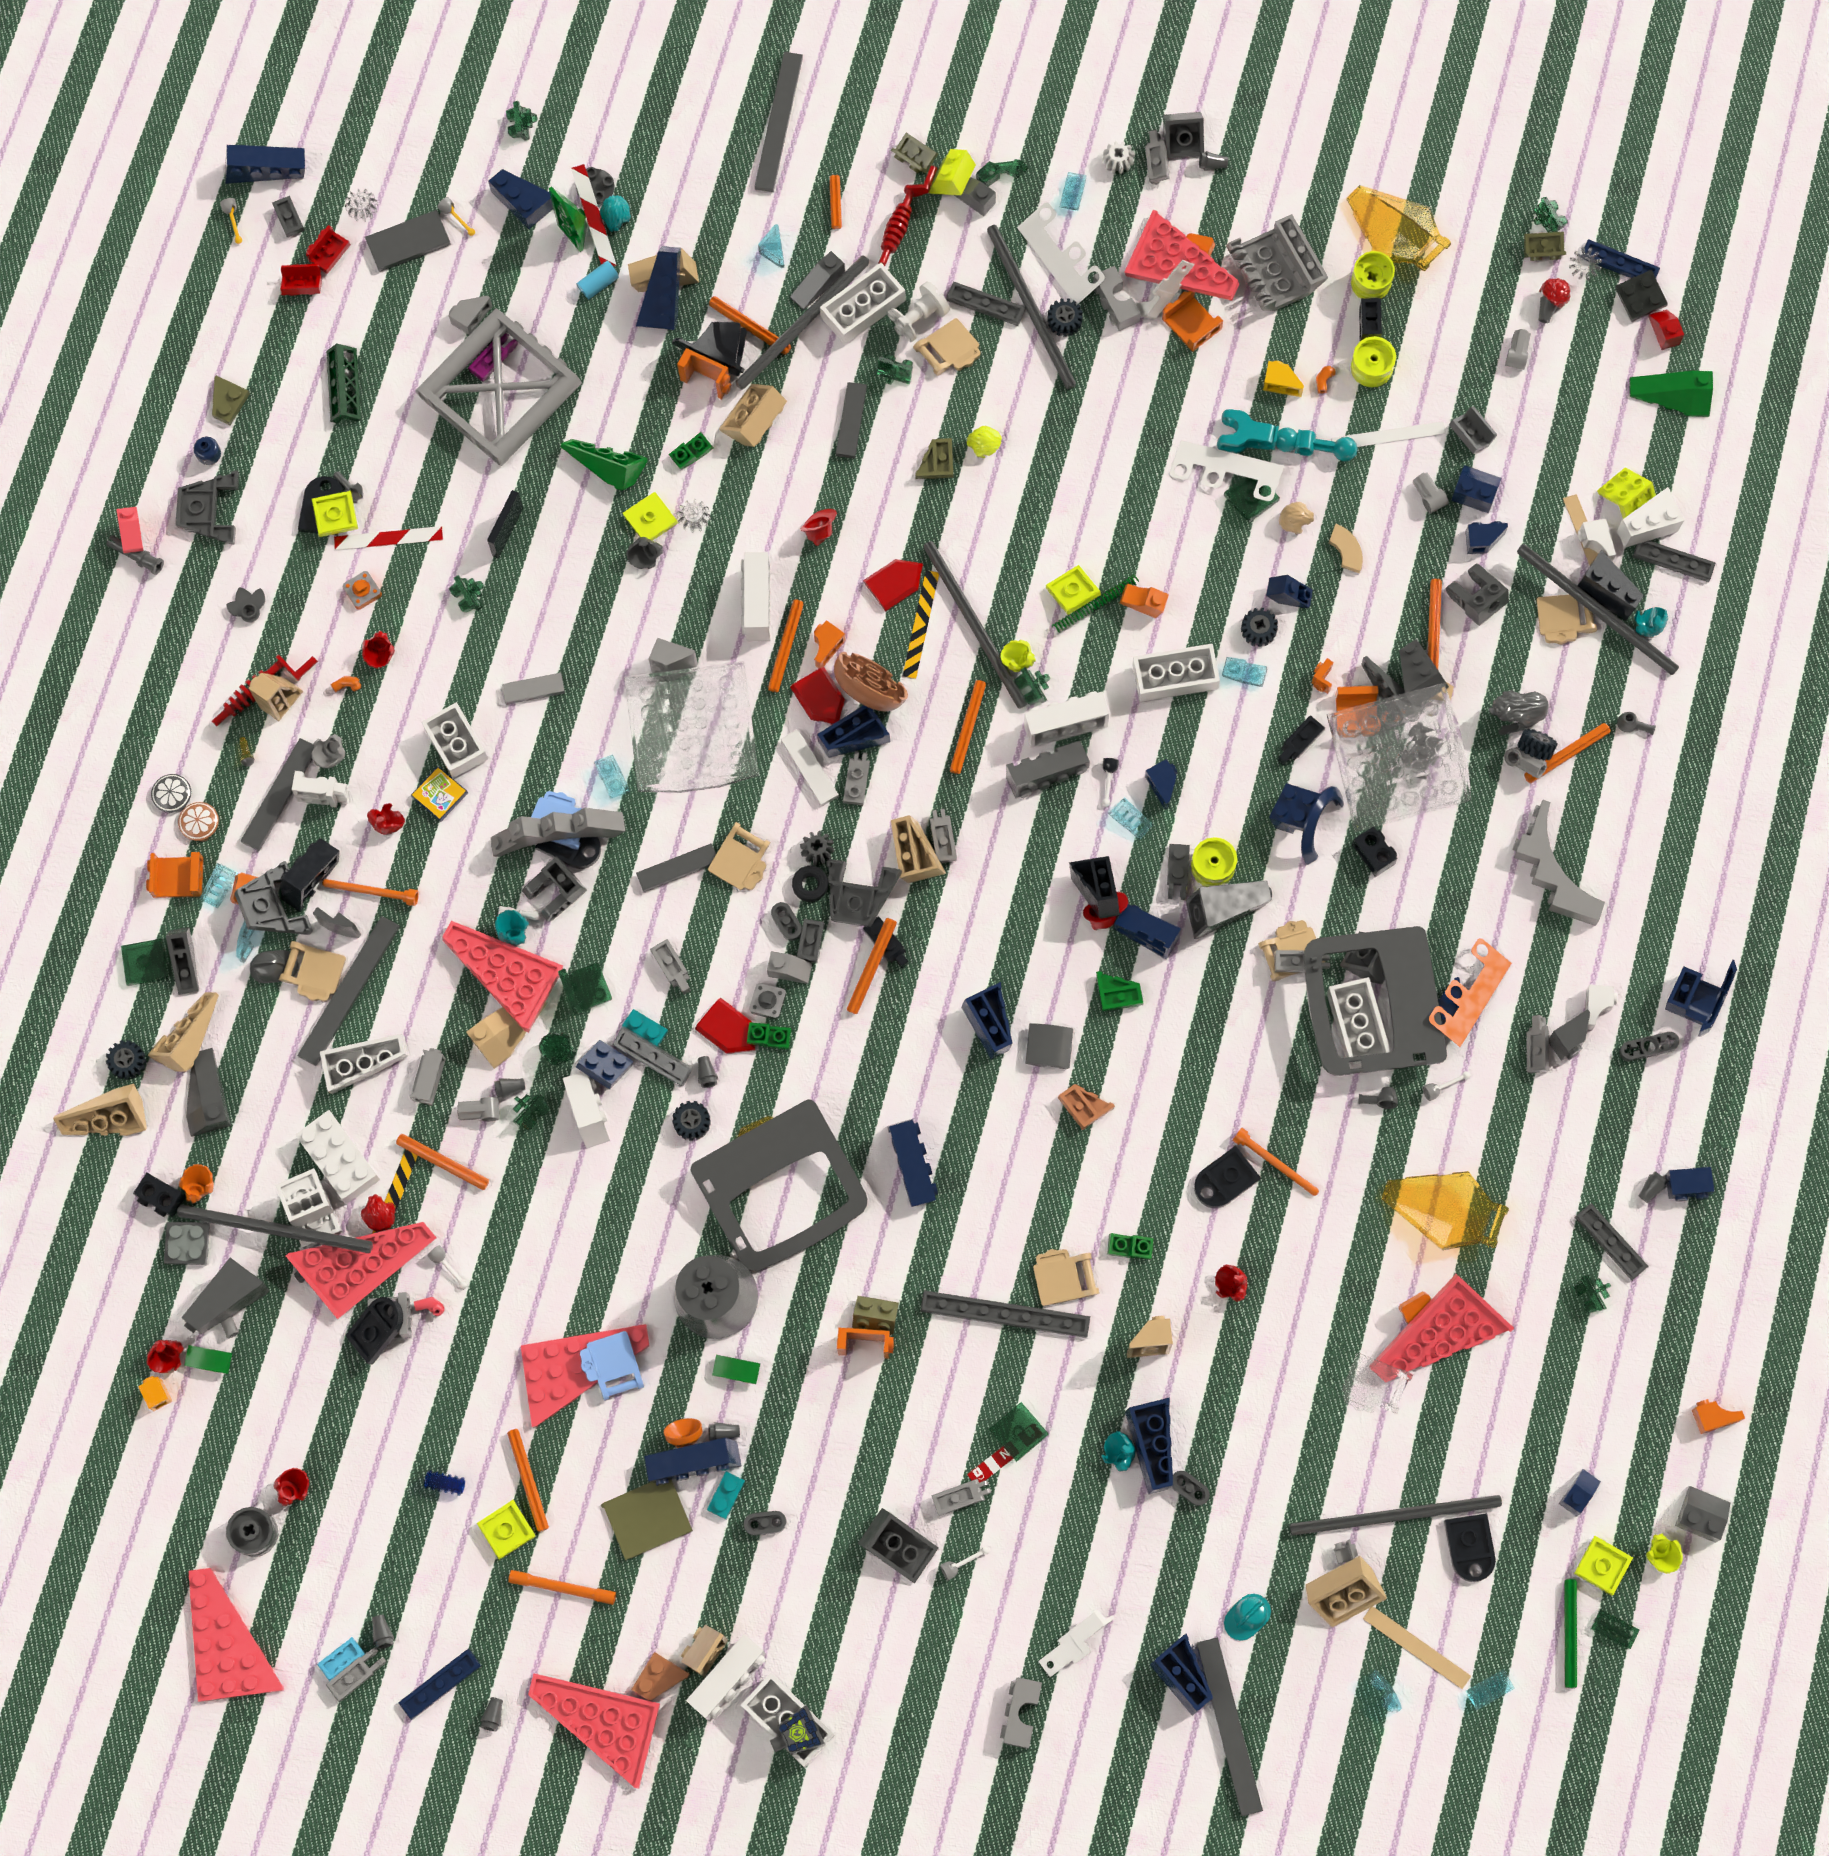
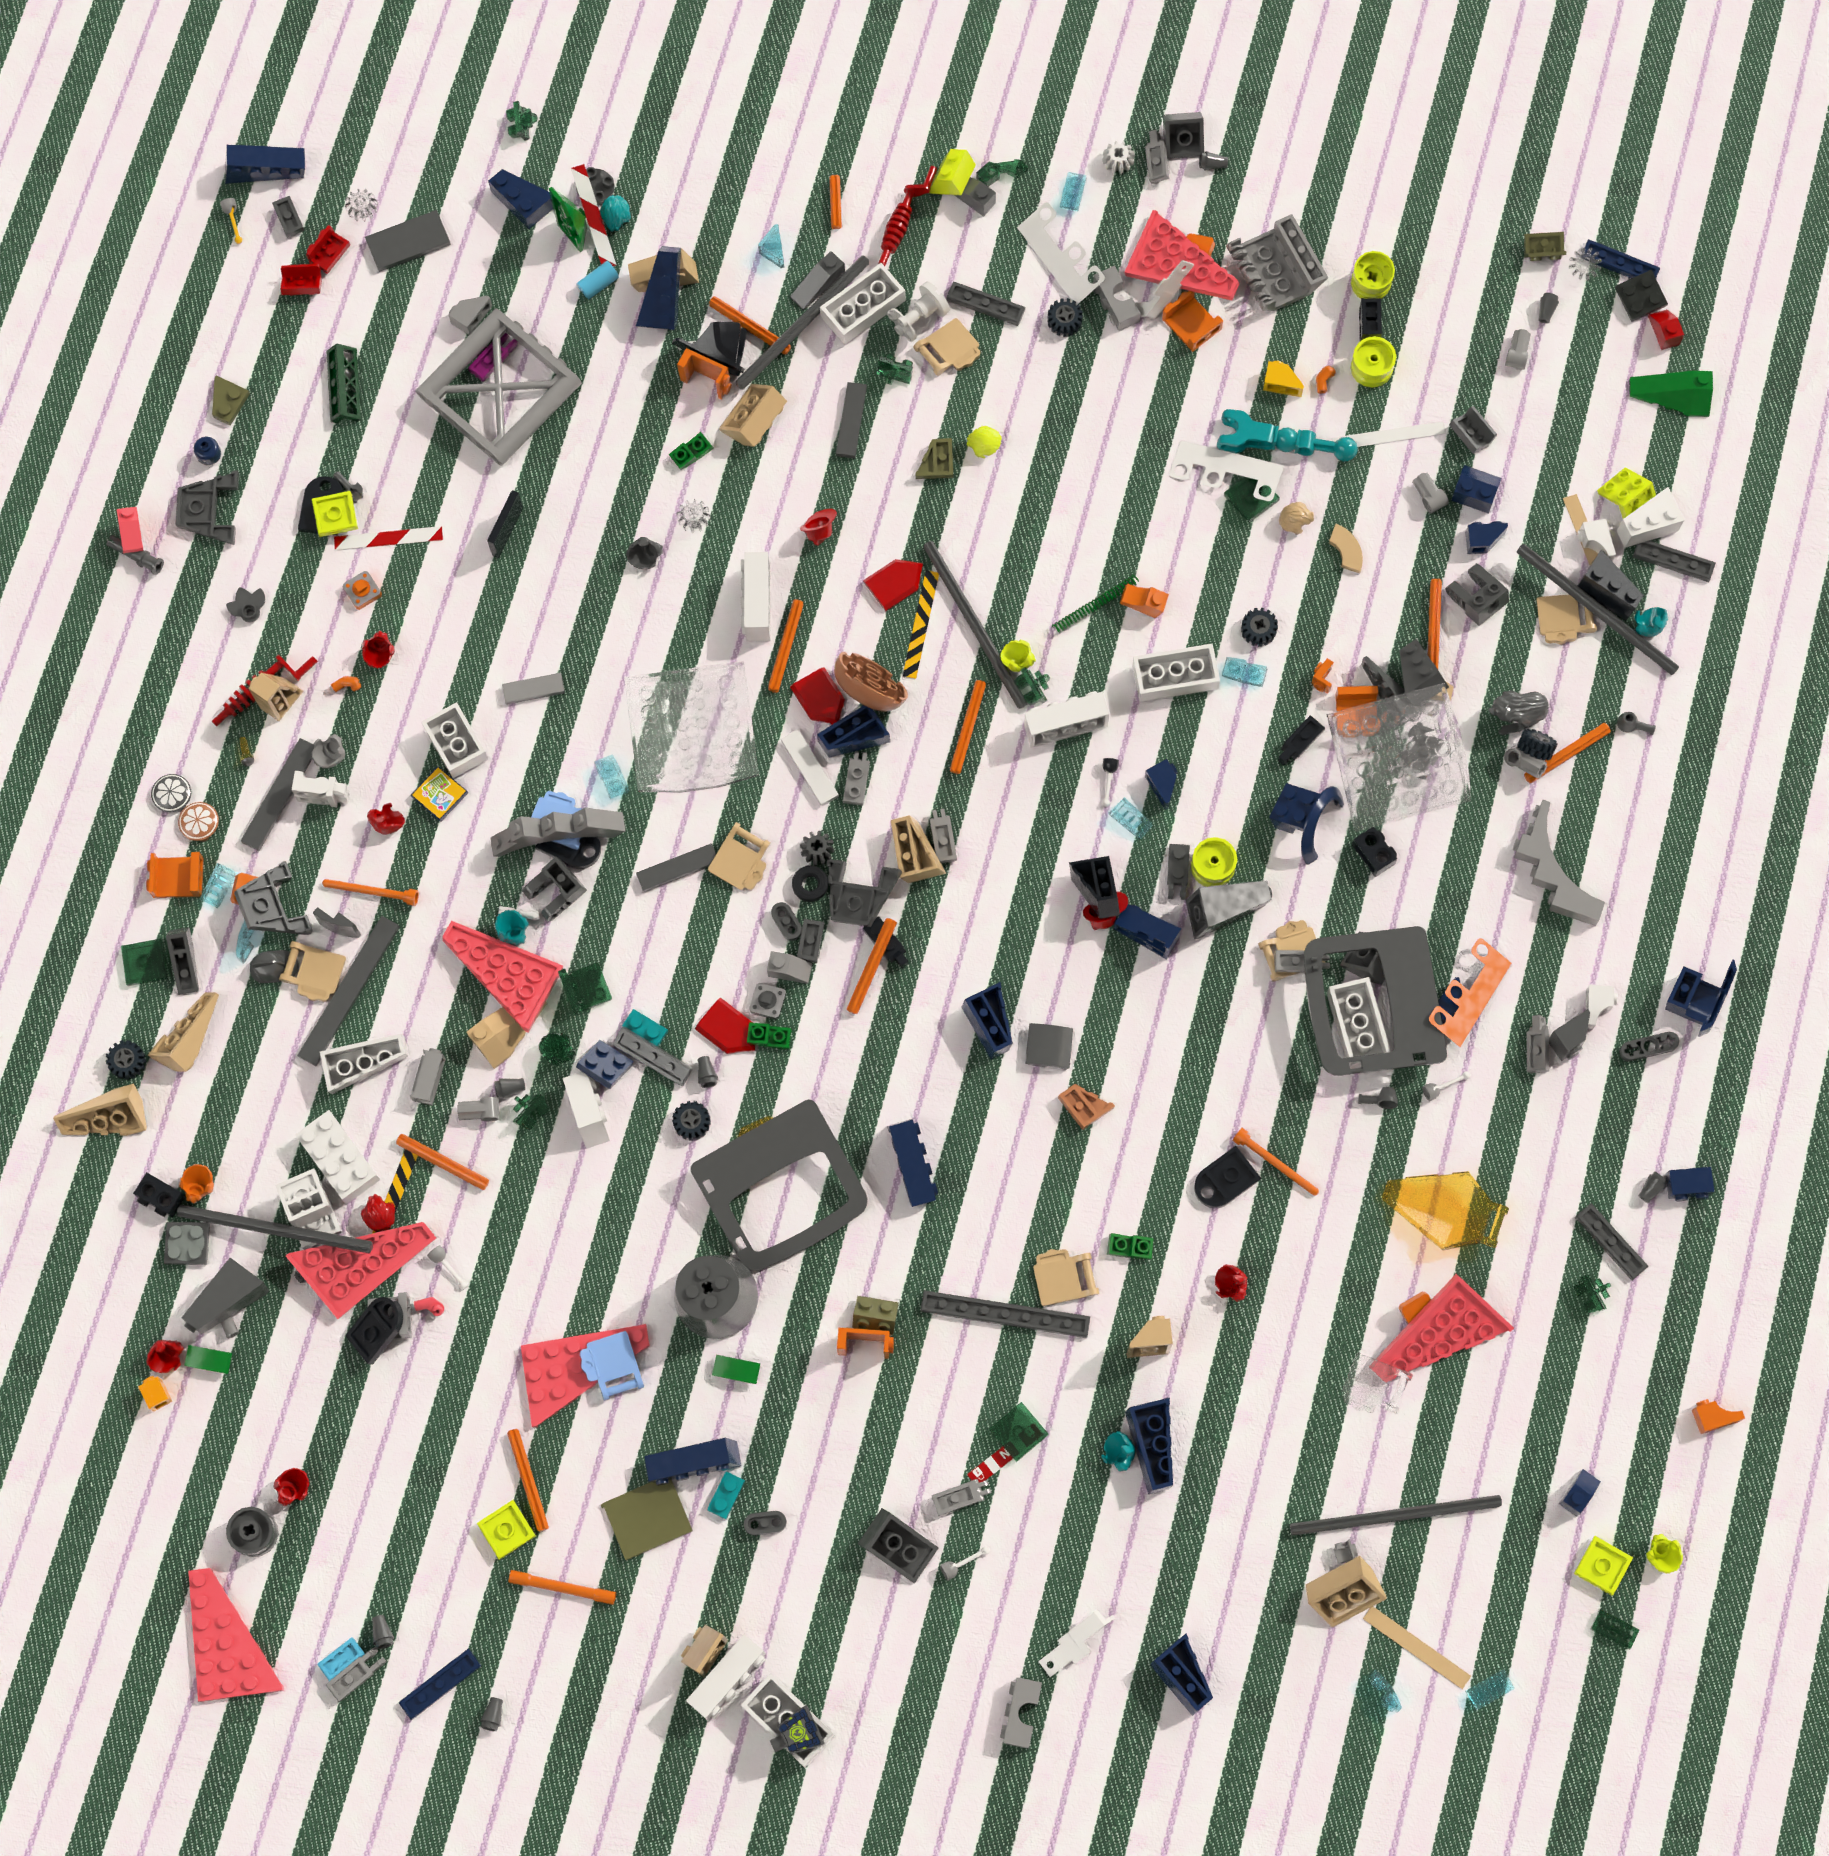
(206, 1097): dark grey wedge -> none
(308, 872): black wedge -> none
(444, 1482): clear blue piece -> none
(447, 206): hinge -> none
(470, 591): clear green hips -> none
(607, 1722): coral wing -> none
(612, 467): green wedge -> none
(650, 517): neon yellow plate -> none
(658, 1677): nougat wing -> none
(671, 656): light grey slope -> none
(671, 965): light grey hinge -> none
(683, 1432): orange piece -> none
(723, 1430): dark grey cone -> none
(778, 122): dark grey tile -> none
(829, 641): orange arch -> none
(914, 153): olive bracket -> none
(1031, 307): dark grey axle -> none
(1046, 769): dark grey wedge -> none
(1073, 589): neon yellow plate -> none
(1117, 992): green wing -> none
(1191, 1486): dark grey plate -> none
(1229, 1727): dark grey tile -> none
(1247, 1617): teal piece -> none
(1289, 591): dark blue slope -> none
(1397, 226): clear yellow windscreen -> none
(1469, 1545): black tile -> none
(1548, 217): clear green hips -> none
(1556, 291): red hair -> none
(1570, 1627): green axle -> none
(1703, 1514): dark grey slope -> none

